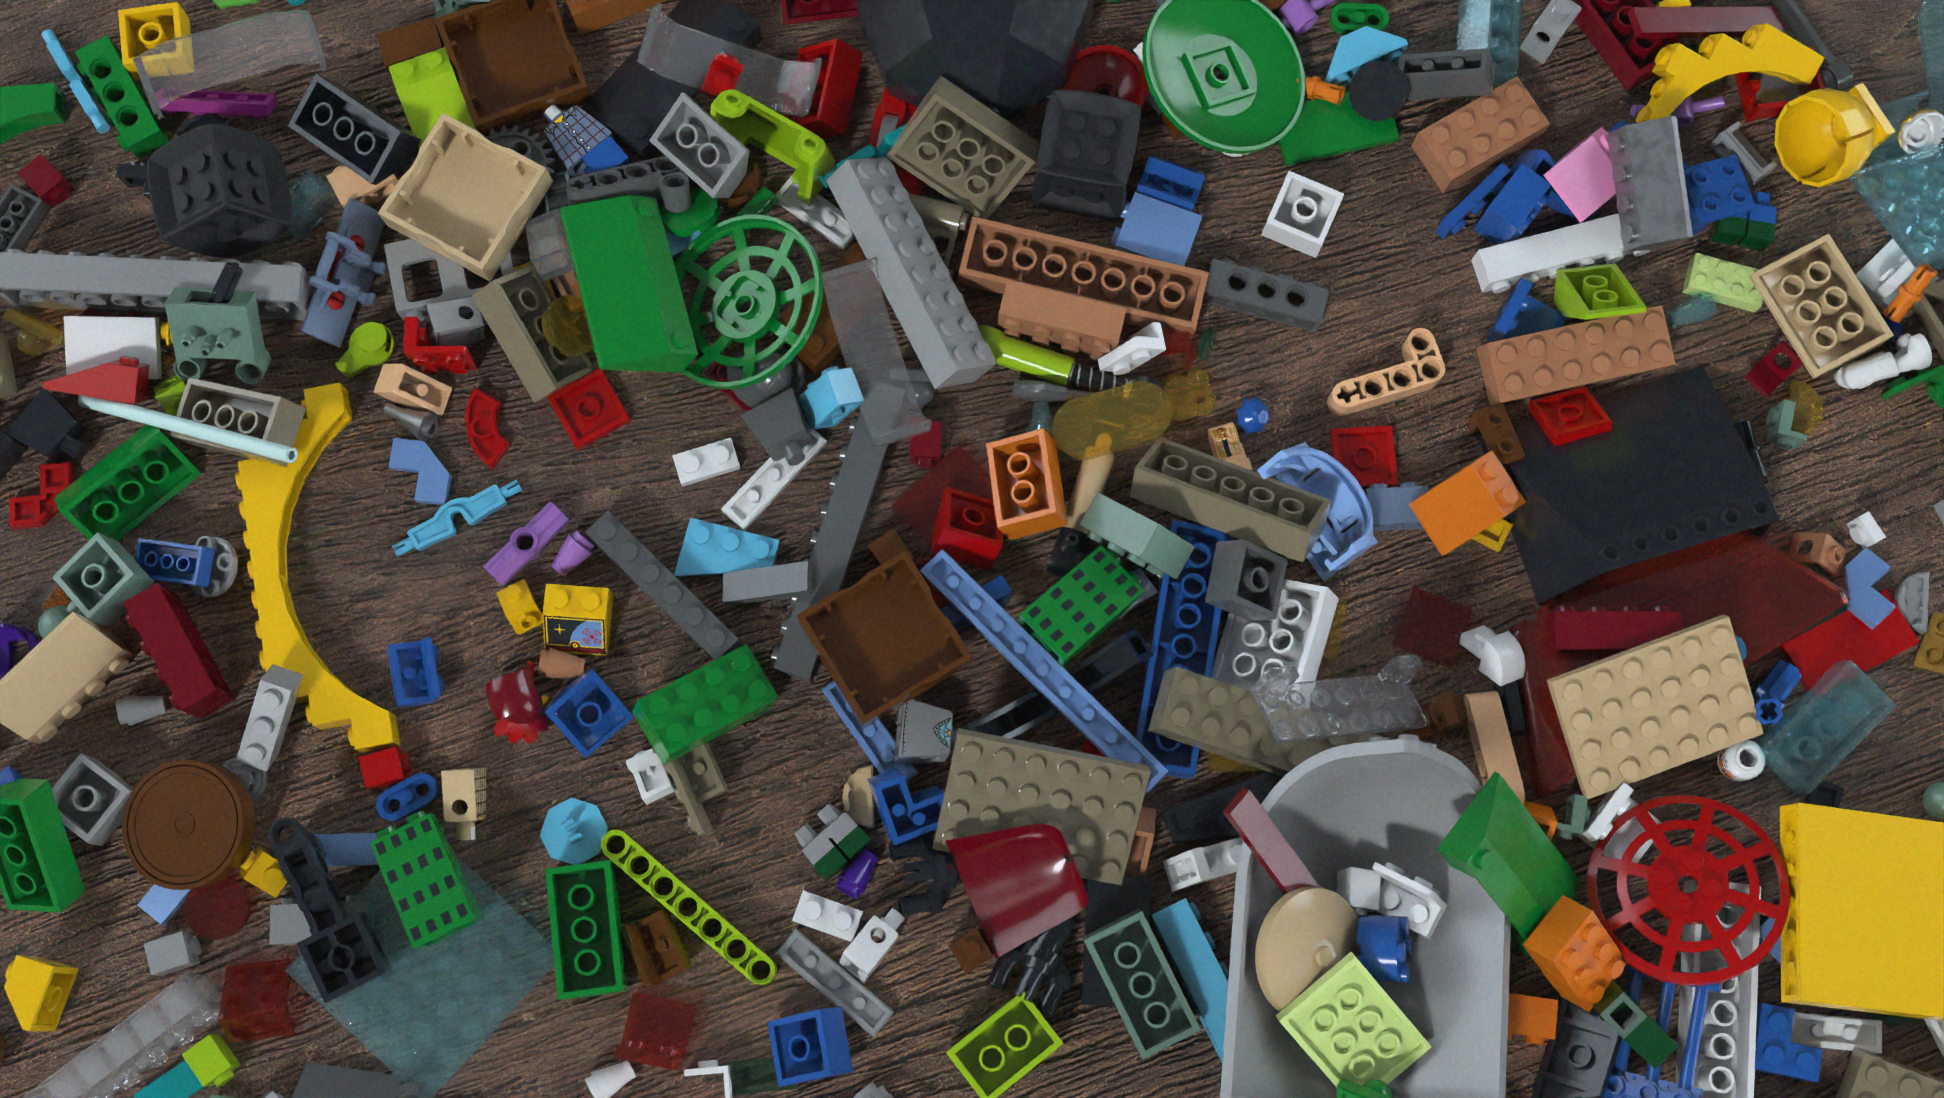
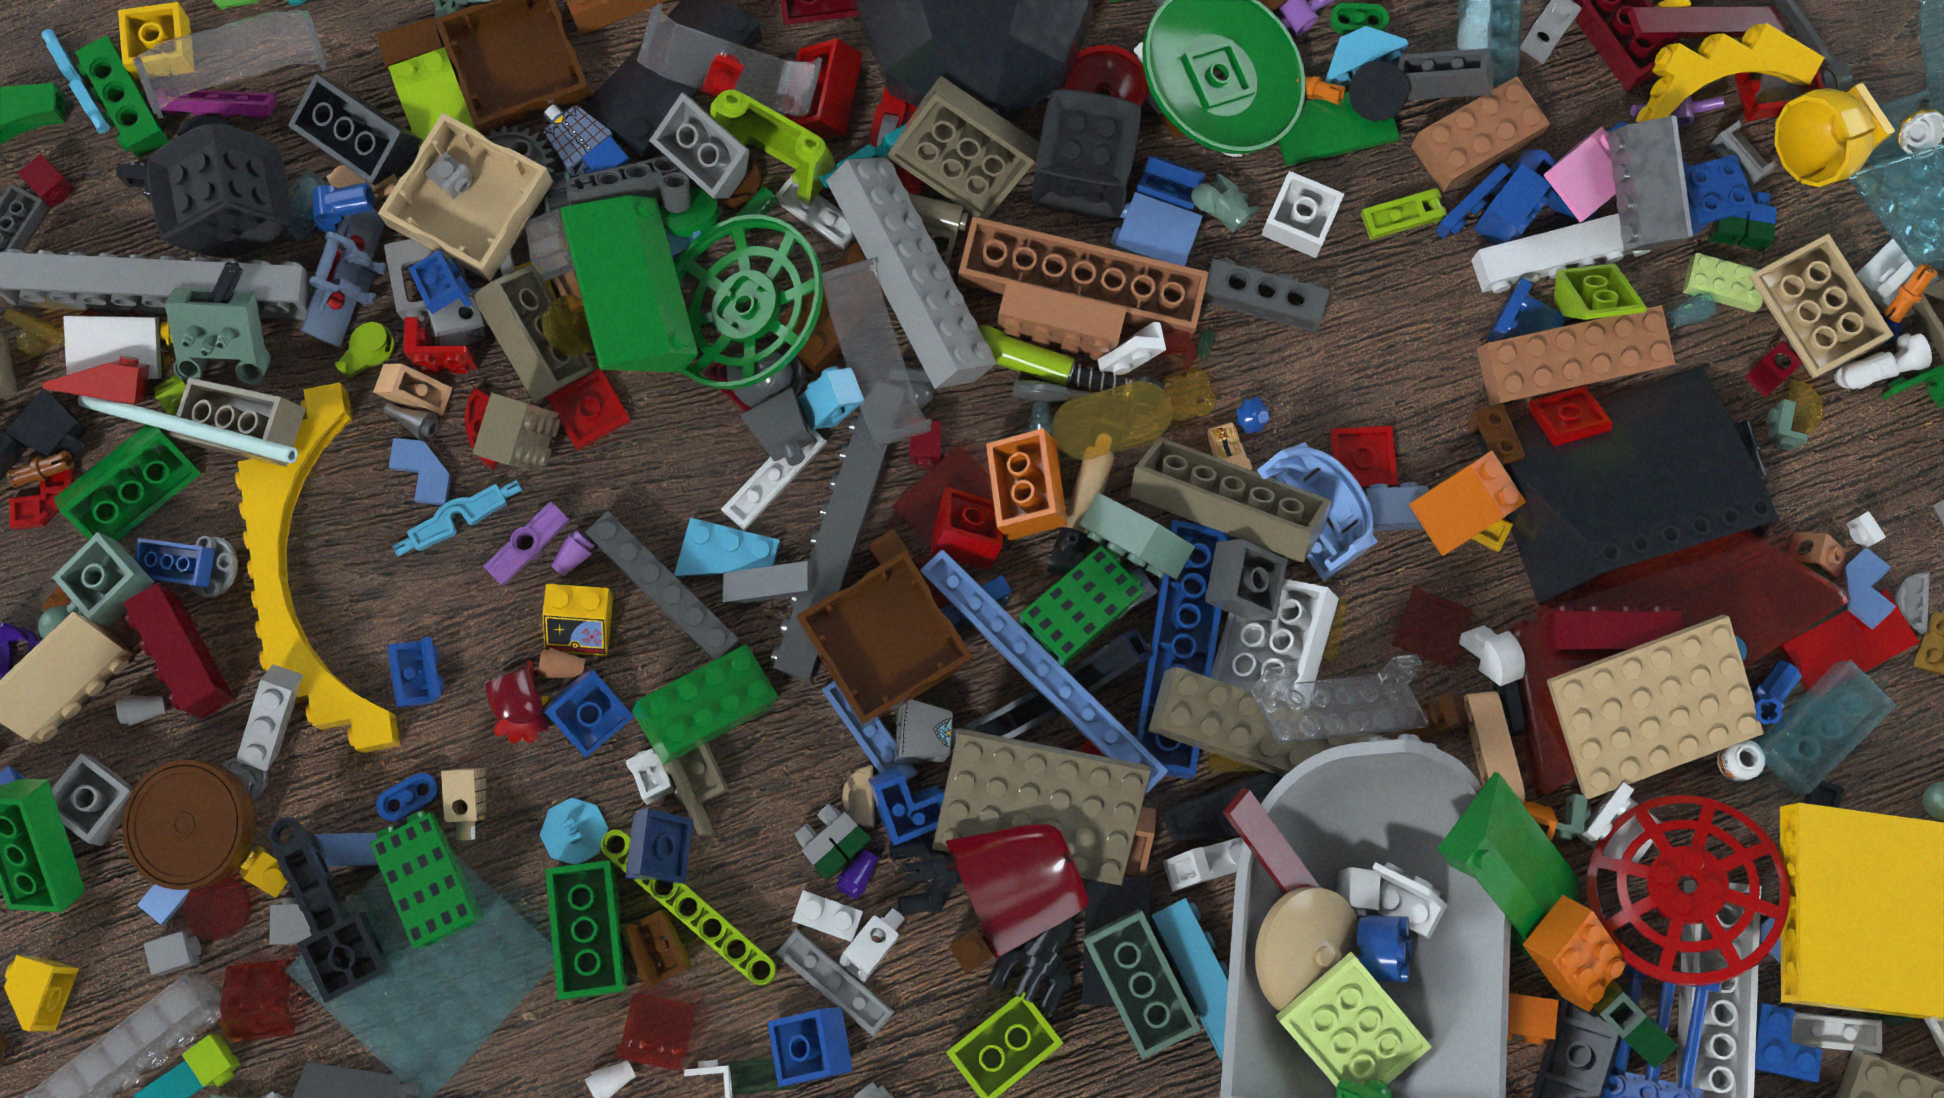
(40, 469): none -> dark orange pin
(333, 203): none -> blue piece
(385, 768): red brick -> none
(439, 281): none -> blue bracket
(450, 175): none -> light grey bracket
(516, 433): none -> dark tan brick
(520, 607): yellow bracket -> none
(659, 847): none -> dark blue bracket
(706, 462): white plate -> none
(1224, 203): none -> sand green animal
(1383, 379): light nougat beam -> none
(1403, 214): none -> lime plate

